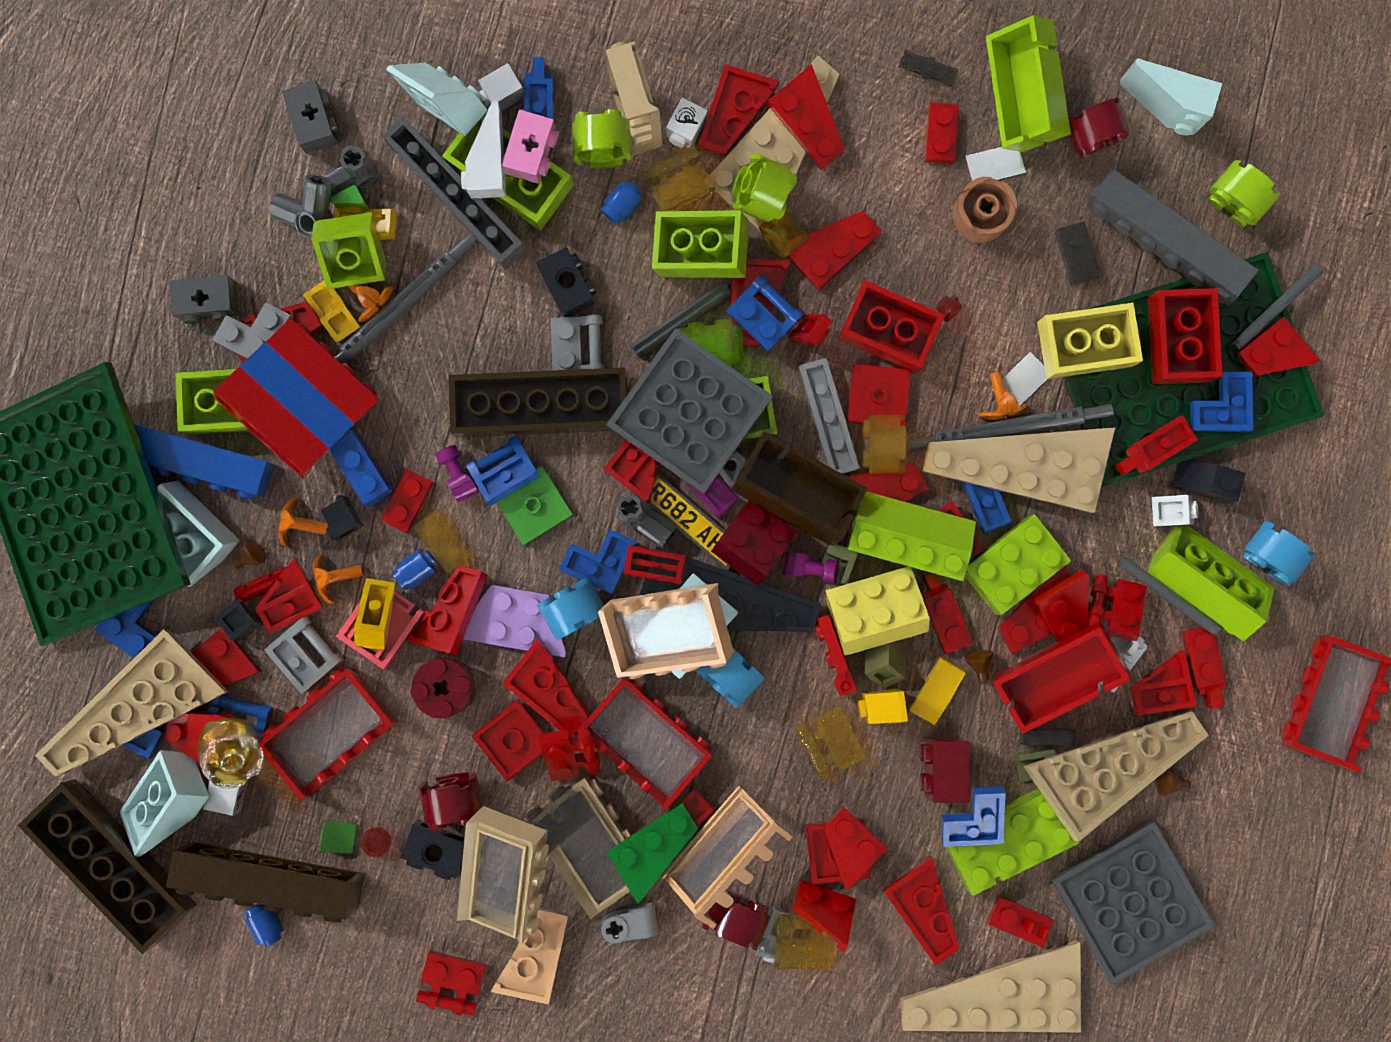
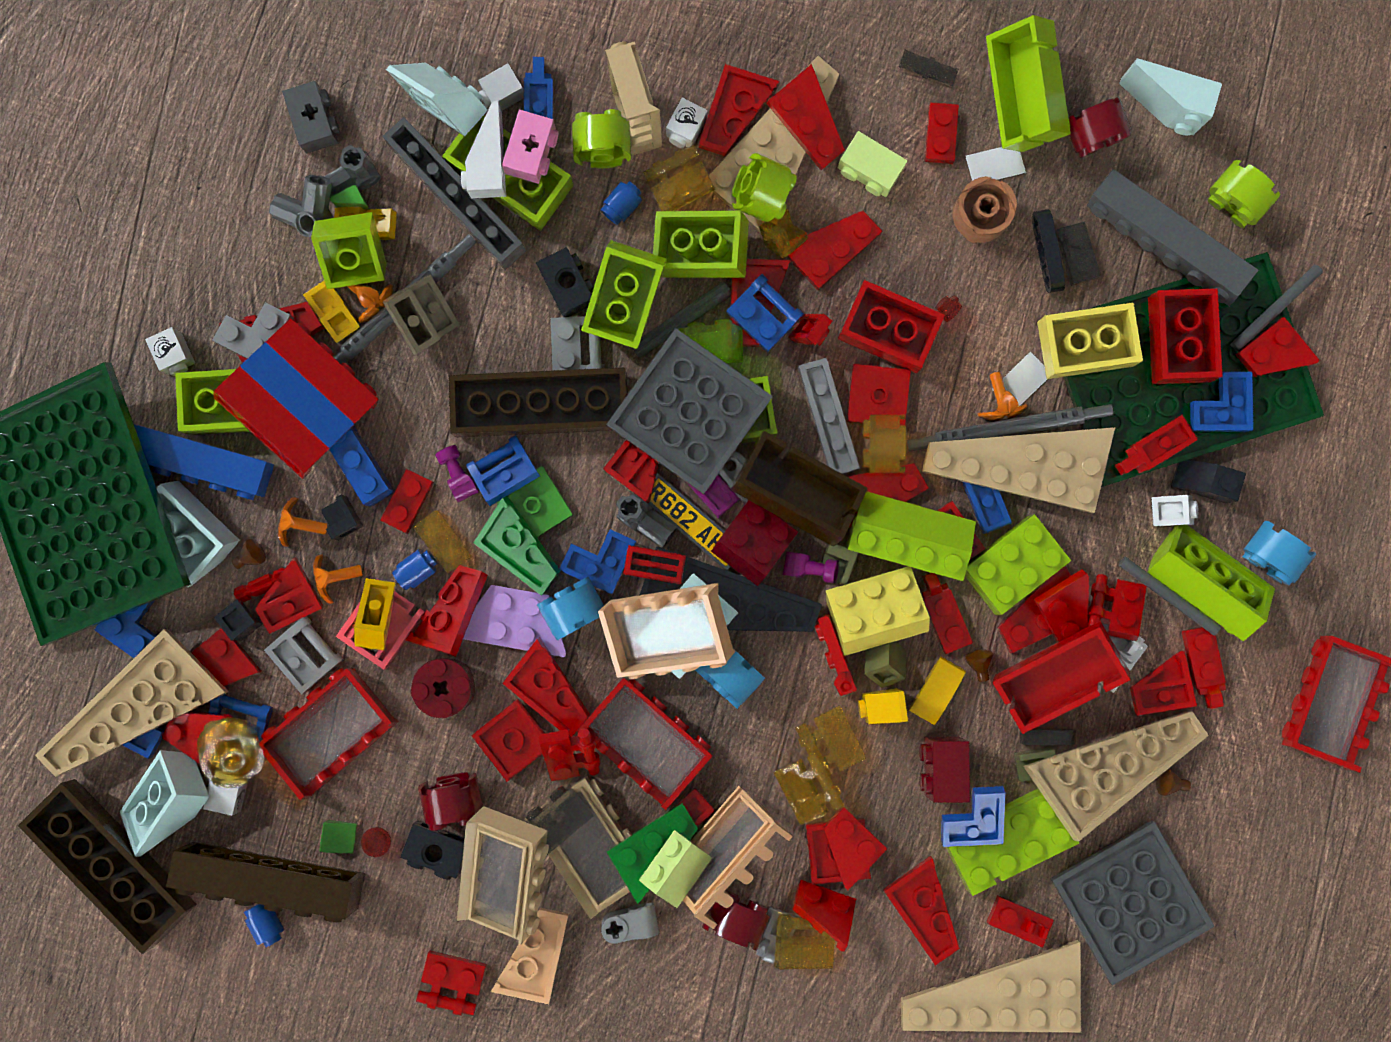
(170, 351): none -> white brick
(189, 293): dark grey brick -> none
(421, 314): none -> dark tan brick
(517, 548): none -> green wing
(623, 294): none -> lime brick
(675, 869): none -> yellowish green brick
(801, 791): none -> clear yellow plate
(871, 165): none -> yellowish green brick
(1048, 251): none -> black beam

